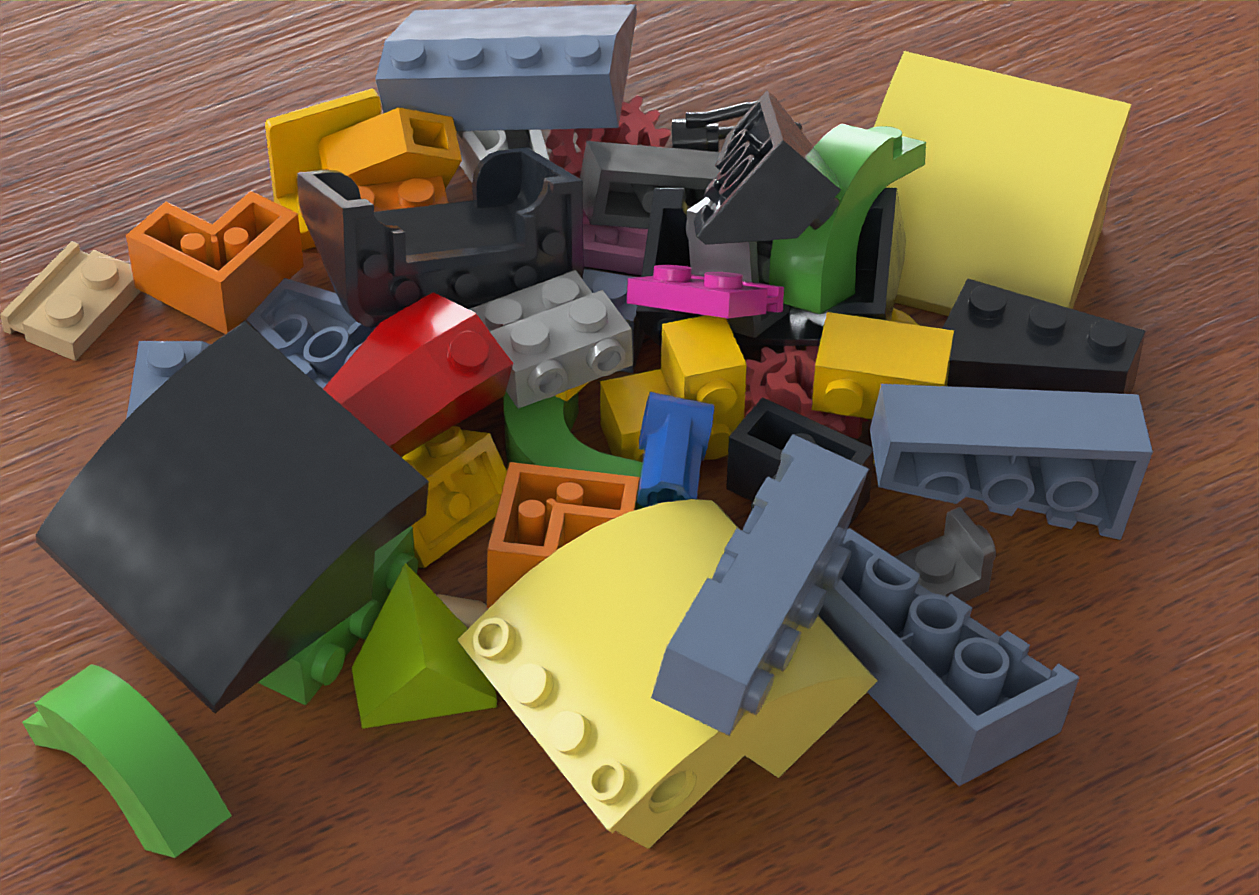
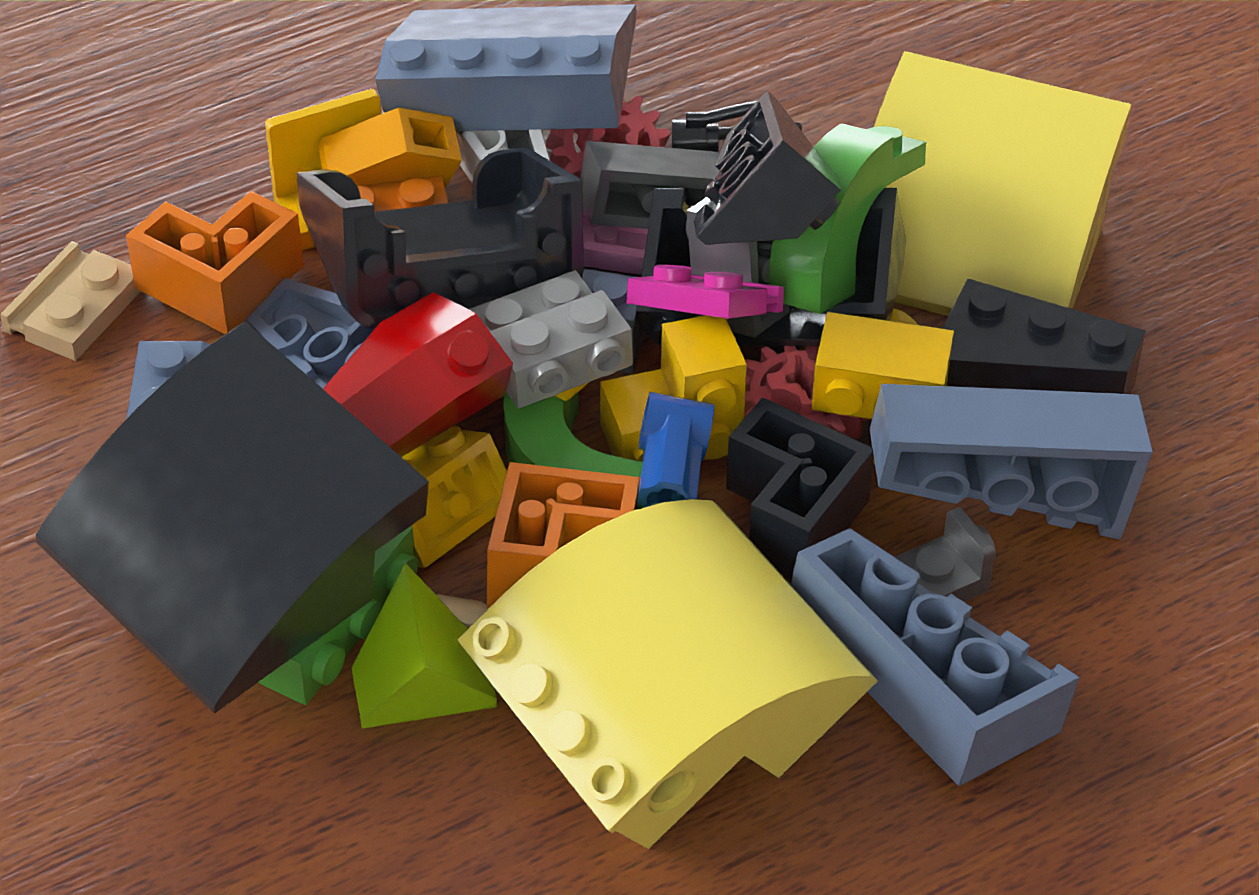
(133, 756): bright green arch -> none
(763, 589): sand blue wedge -> none

